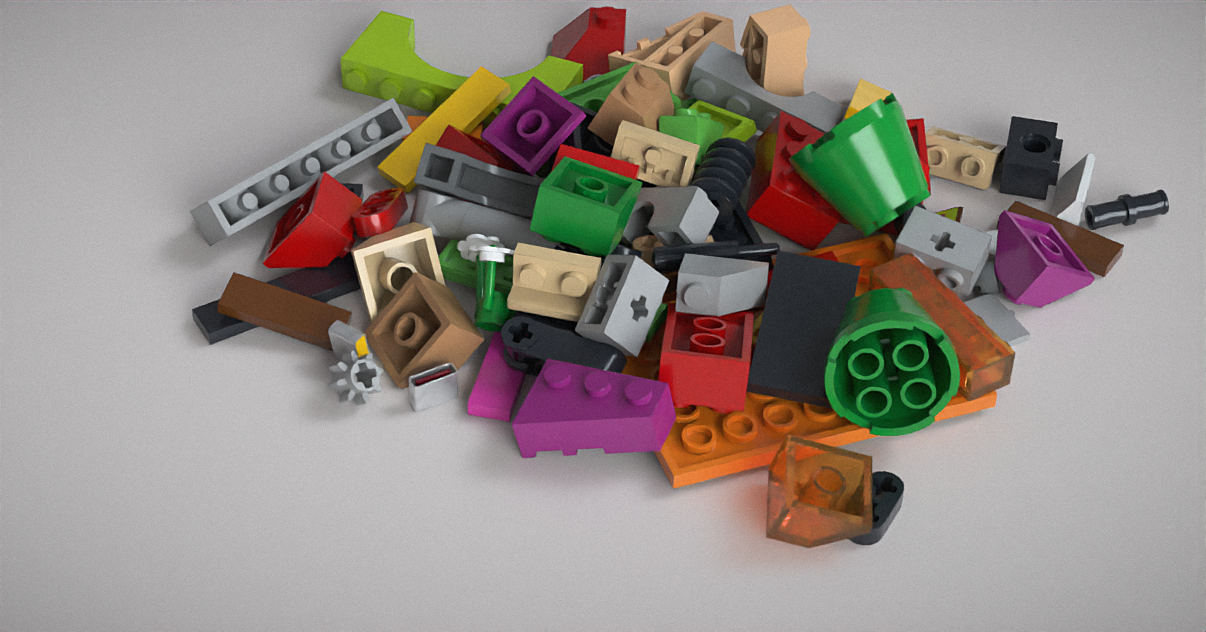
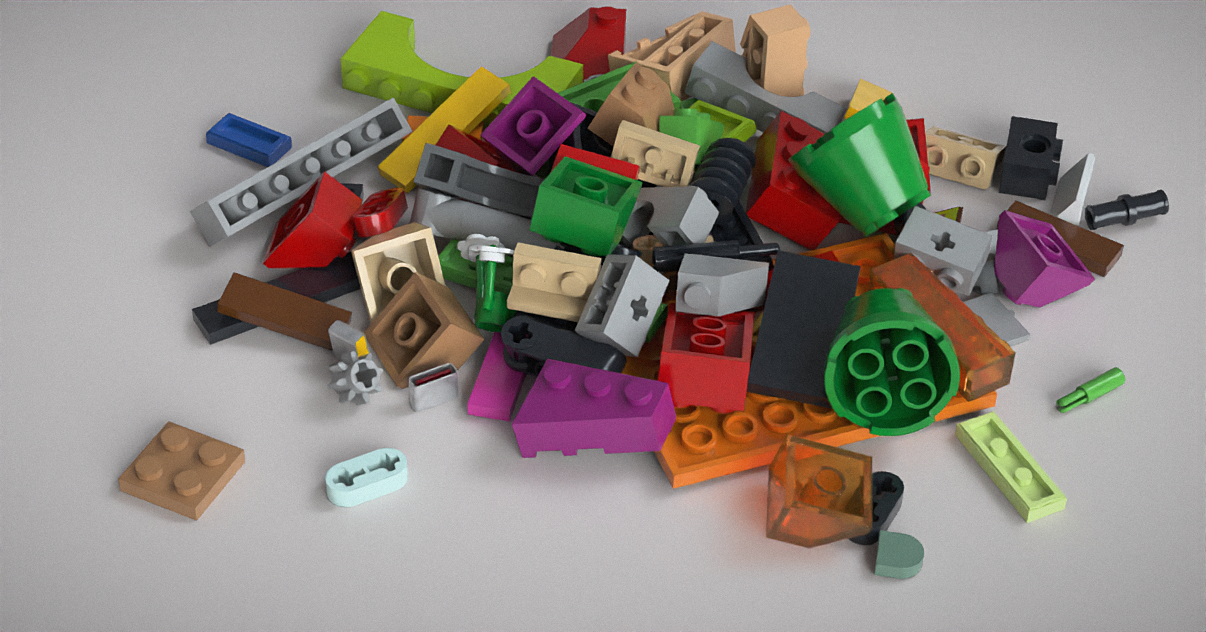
(182, 470): none -> medium nougat plate
(249, 140): none -> blue tile
(366, 477): none -> light aqua beam
(898, 555): none -> sand green tile
(1010, 467): none -> yellowish green tile
(1092, 389): none -> bright green pin

